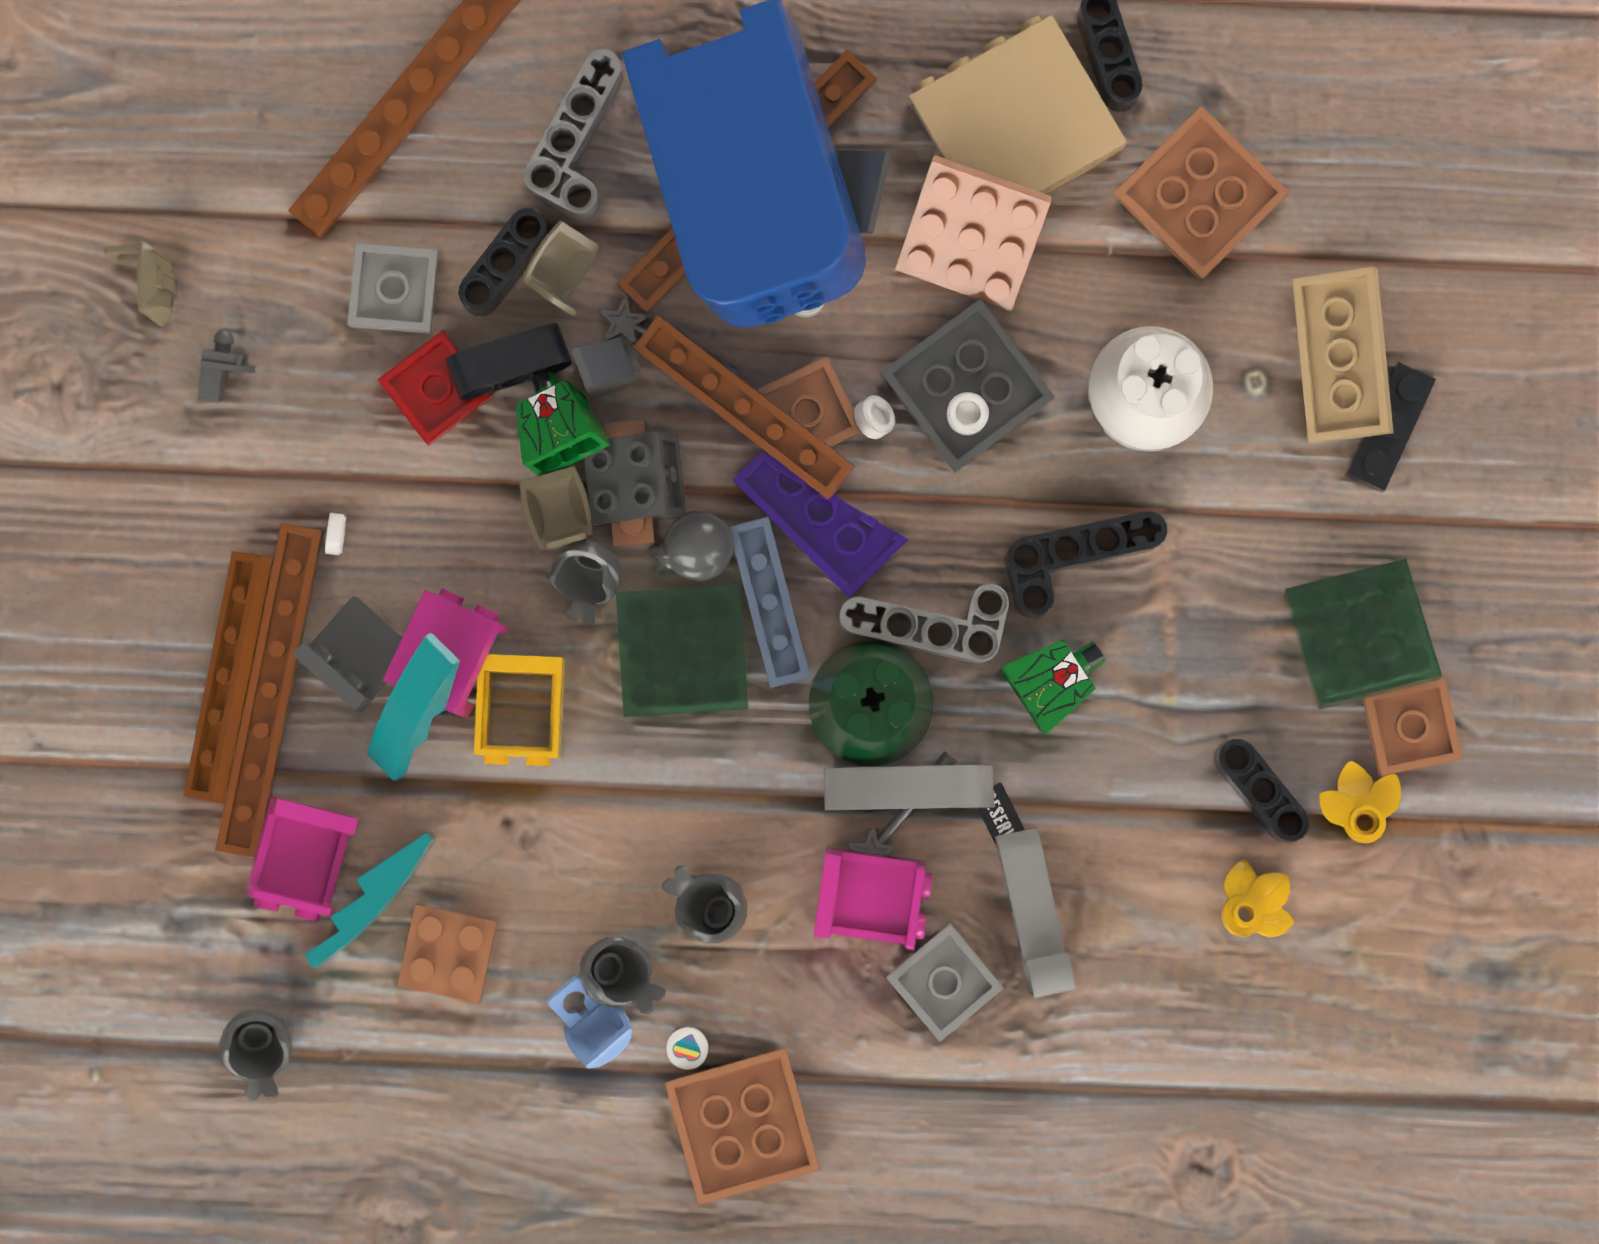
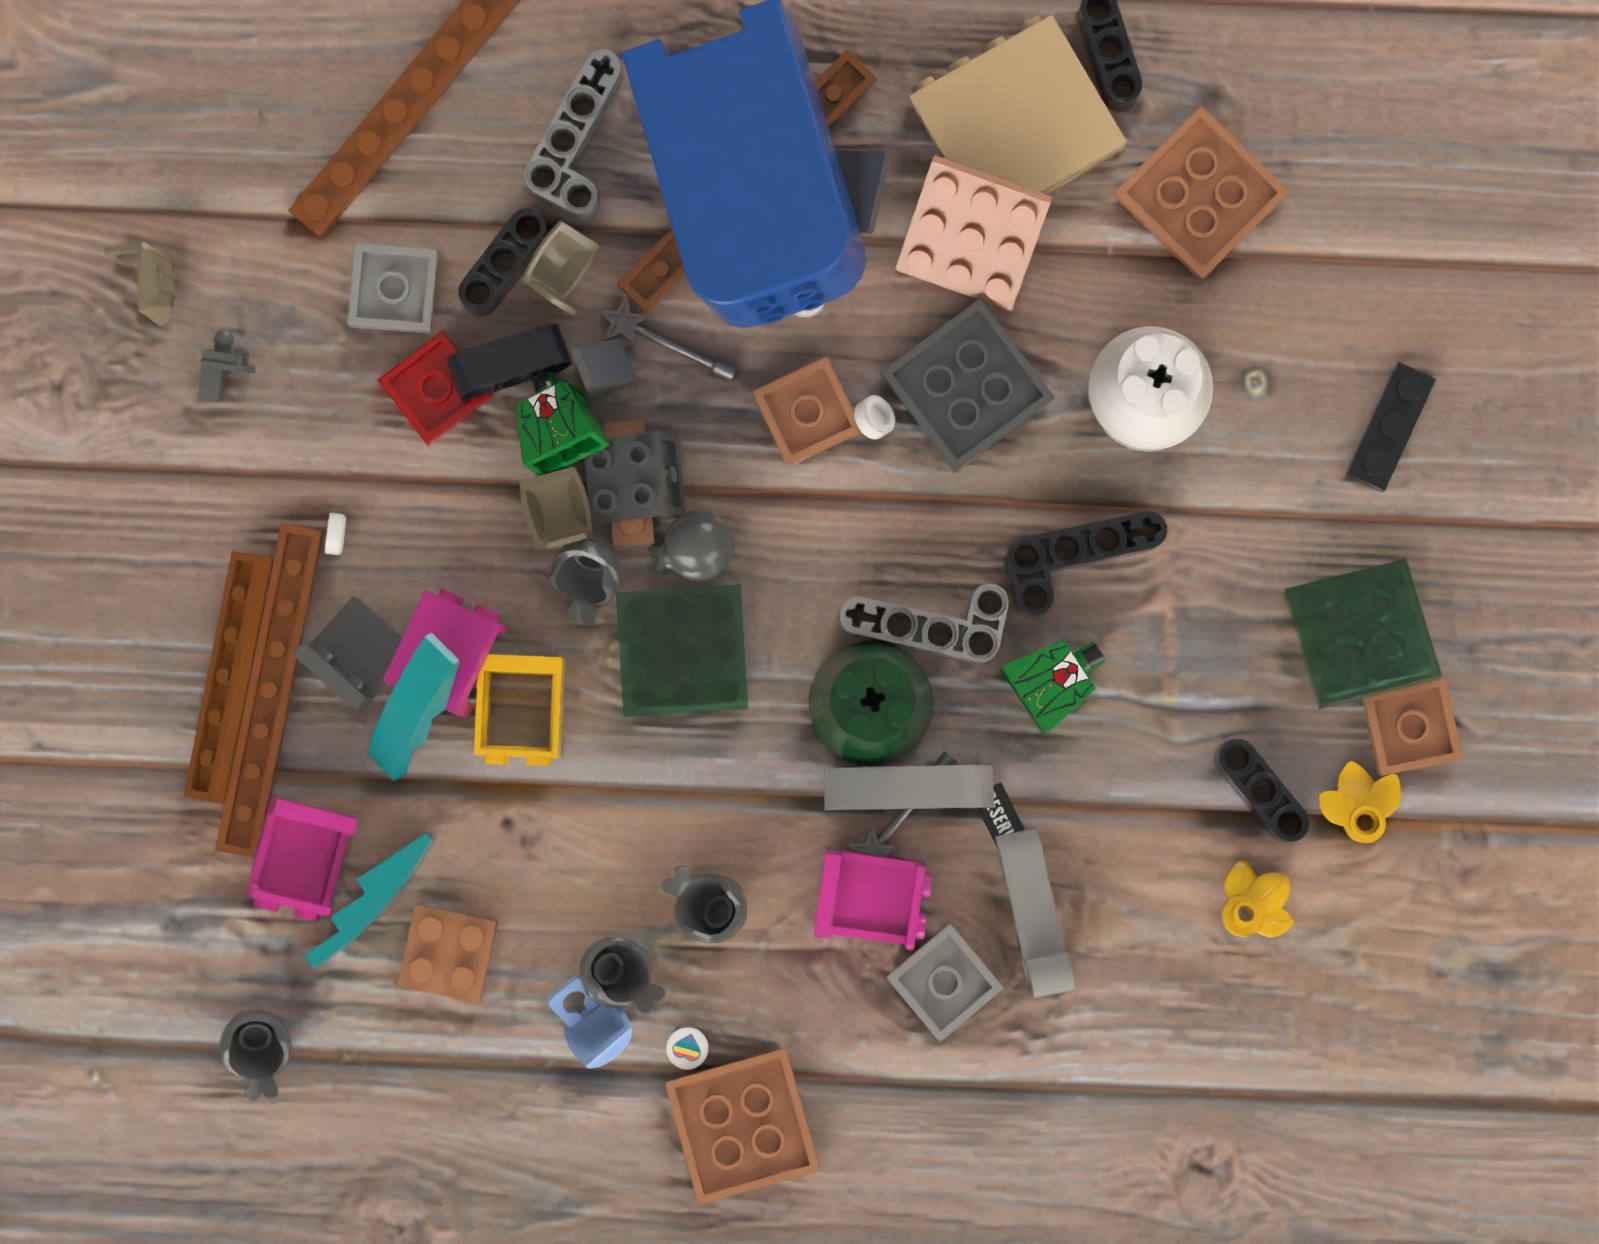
(744, 407): dark orange plate -> none
(769, 602): sand blue plate -> none
(829, 532): dark purple wing -> none
(967, 413): white tile -> none
(1342, 355): tan plate -> none

